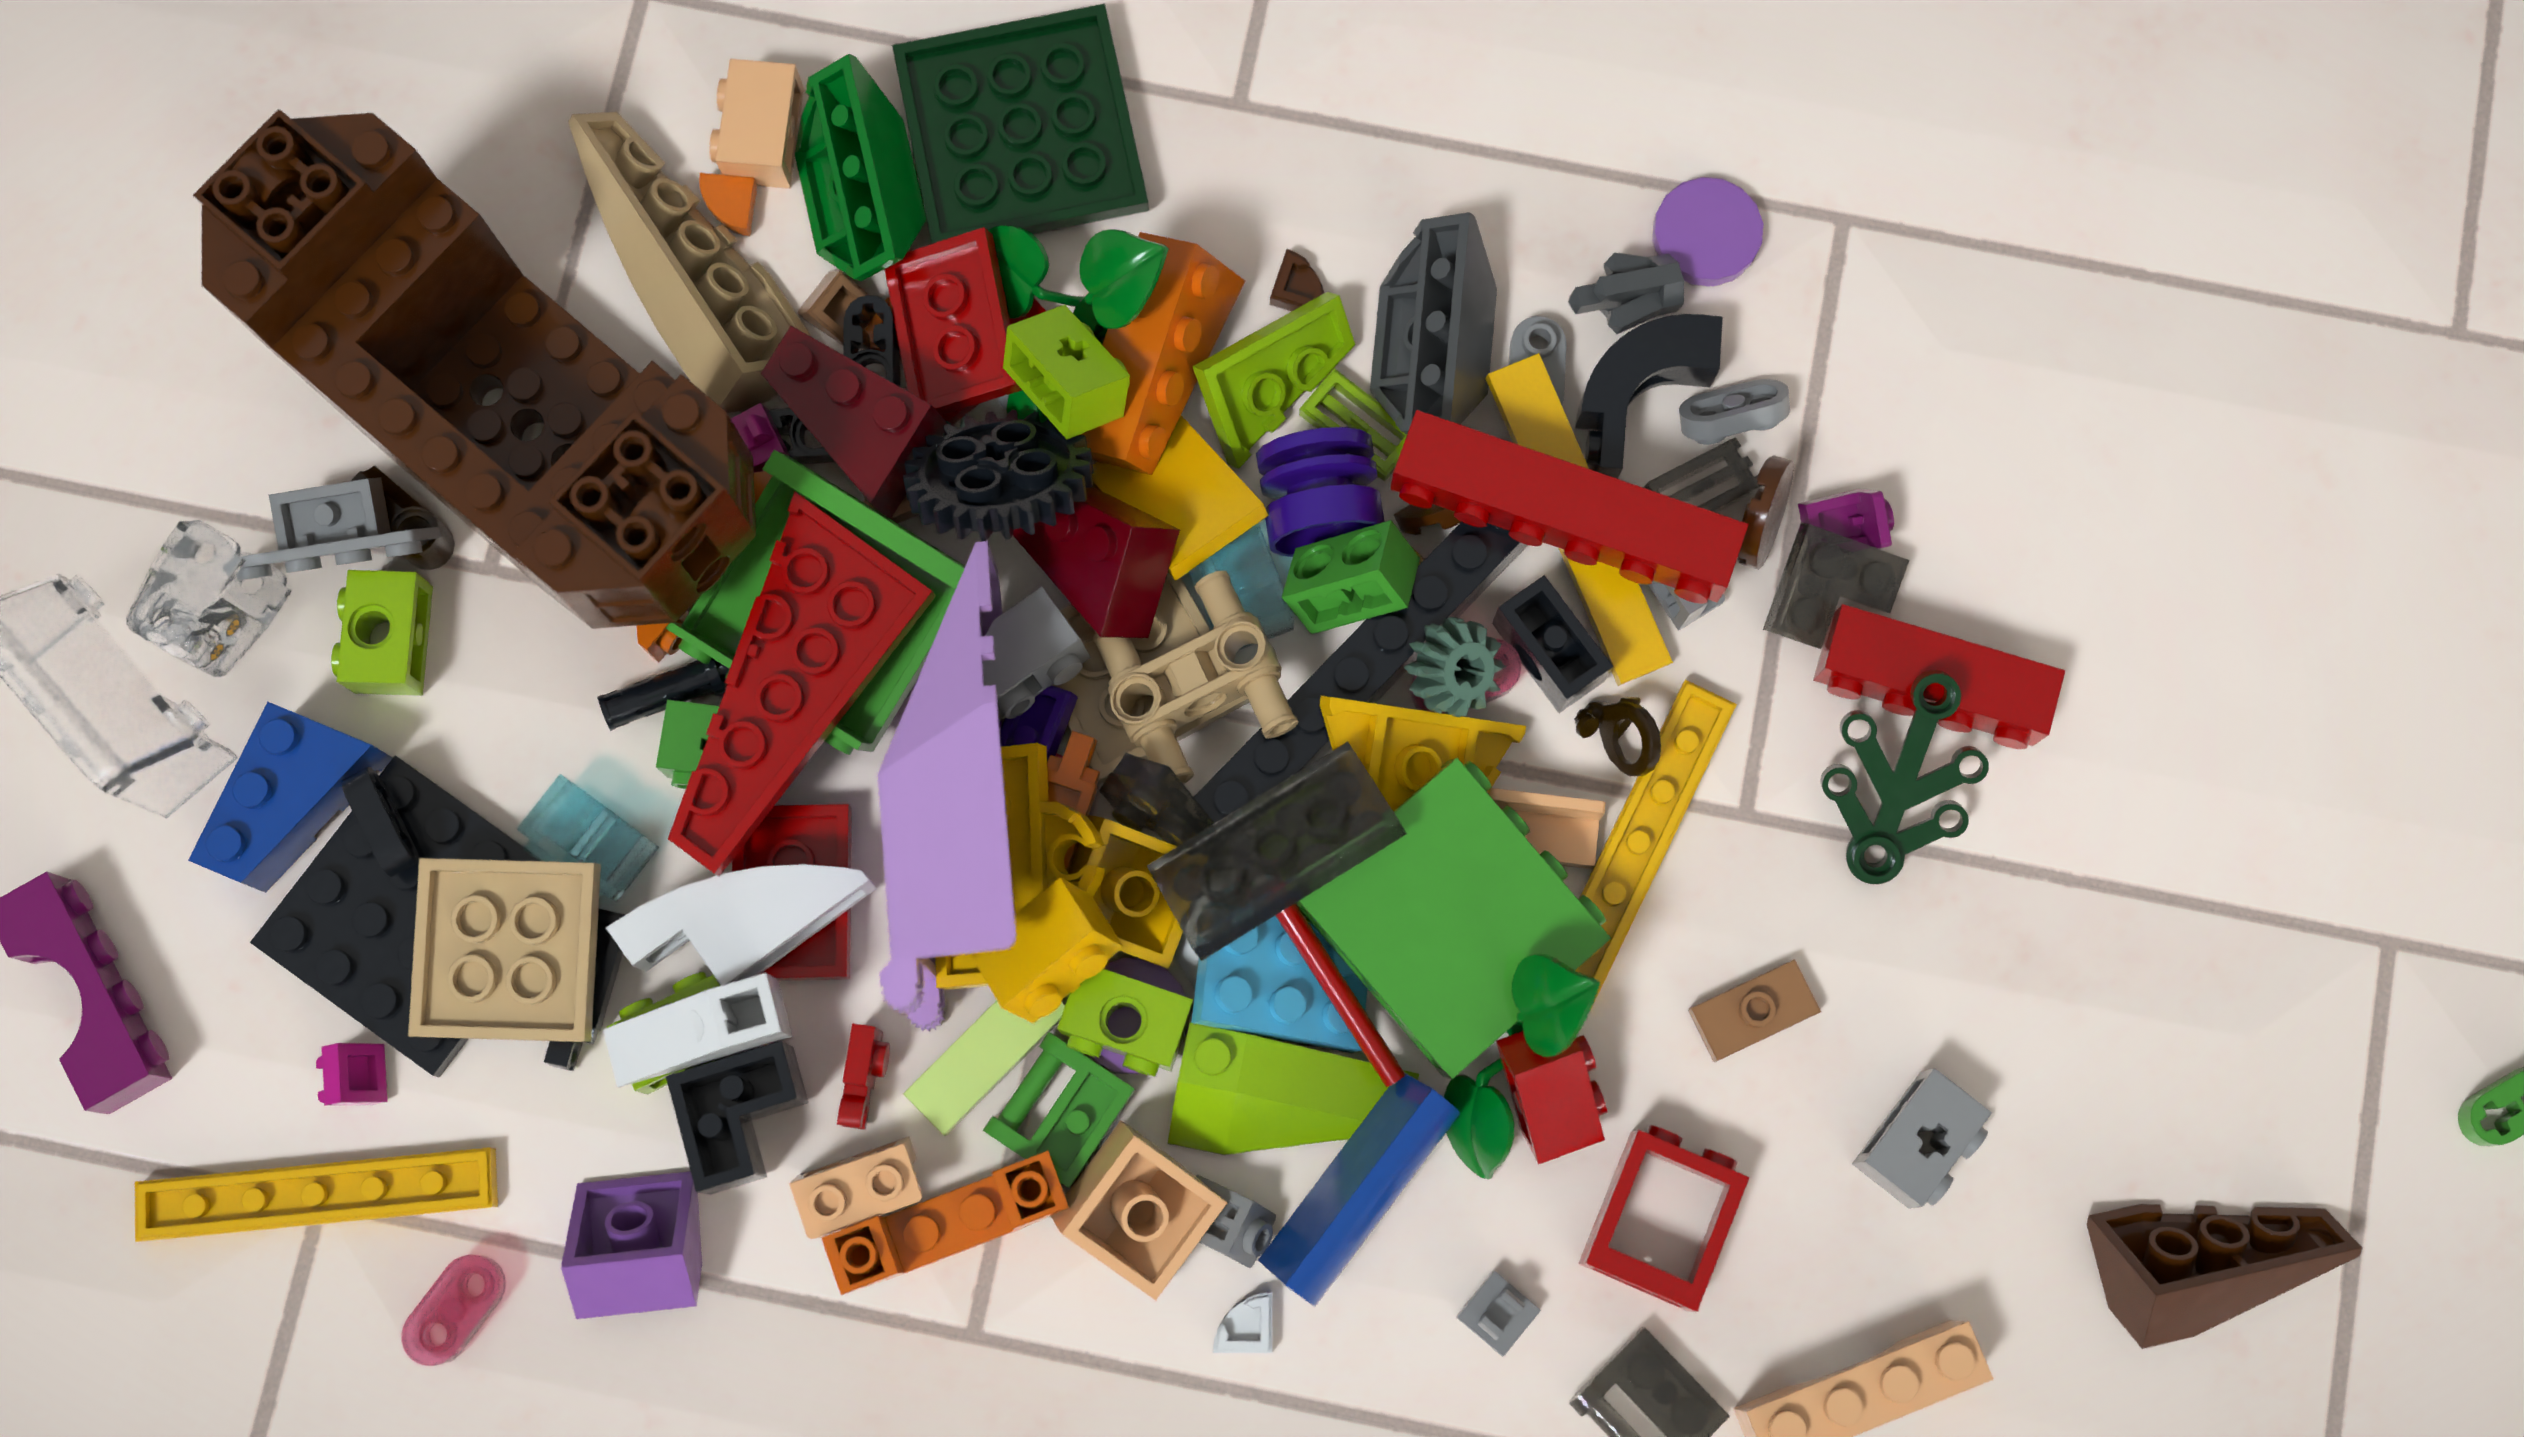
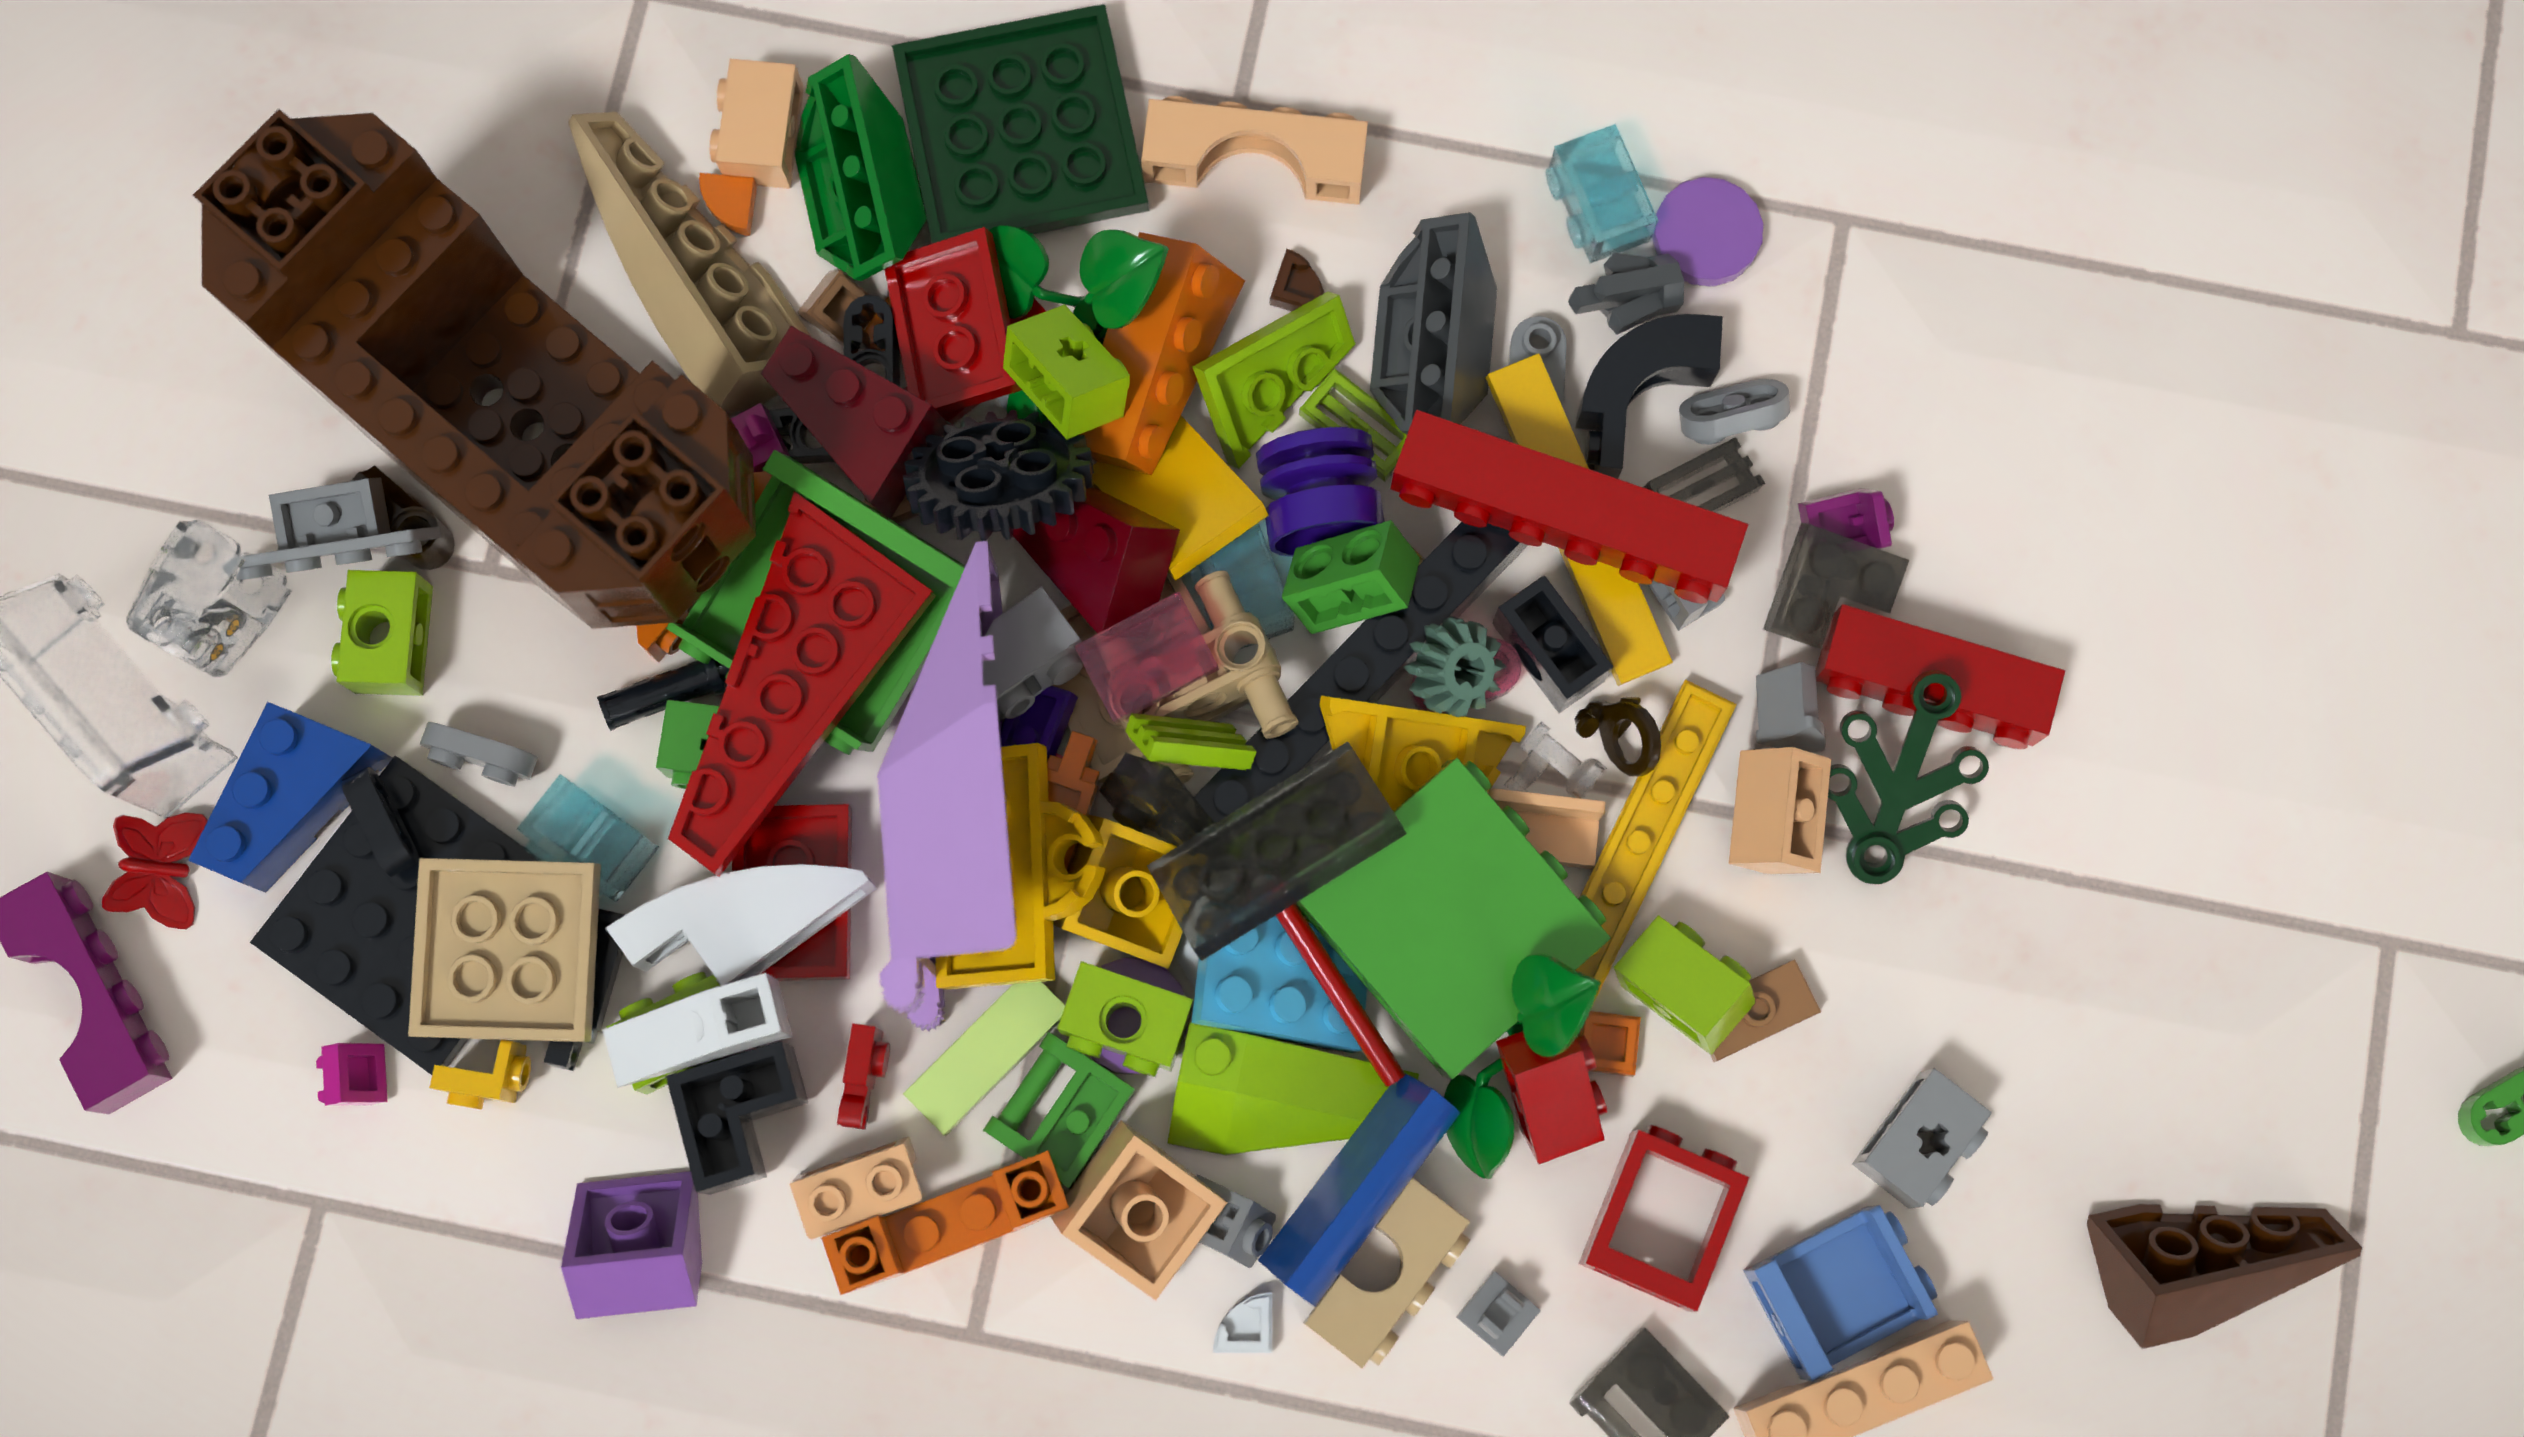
(150, 865): none -> red piece
(315, 1194): yellow tile -> none
(454, 1308): clear pink plate -> none
(471, 1088): none -> yellow bracket
(500, 761): none -> light grey plate
(1056, 948): yellow brick -> none
(1146, 657): none -> clear pink plate
(1190, 138): none -> light nougat arch
(1190, 742): none -> lime tile
(1413, 517): reddish brown tile -> none
(1424, 1235): none -> tan arch
(1546, 751): none -> clear piece
(1601, 194): none -> clear light blue brick
(1612, 1042): none -> orange tile
(1686, 983): none -> lime brick
(1766, 511): reddish brown tile -> none
(1780, 811): none -> light nougat brick
(1789, 709): none -> light grey tile
(1842, 1290): none -> medium blue panel

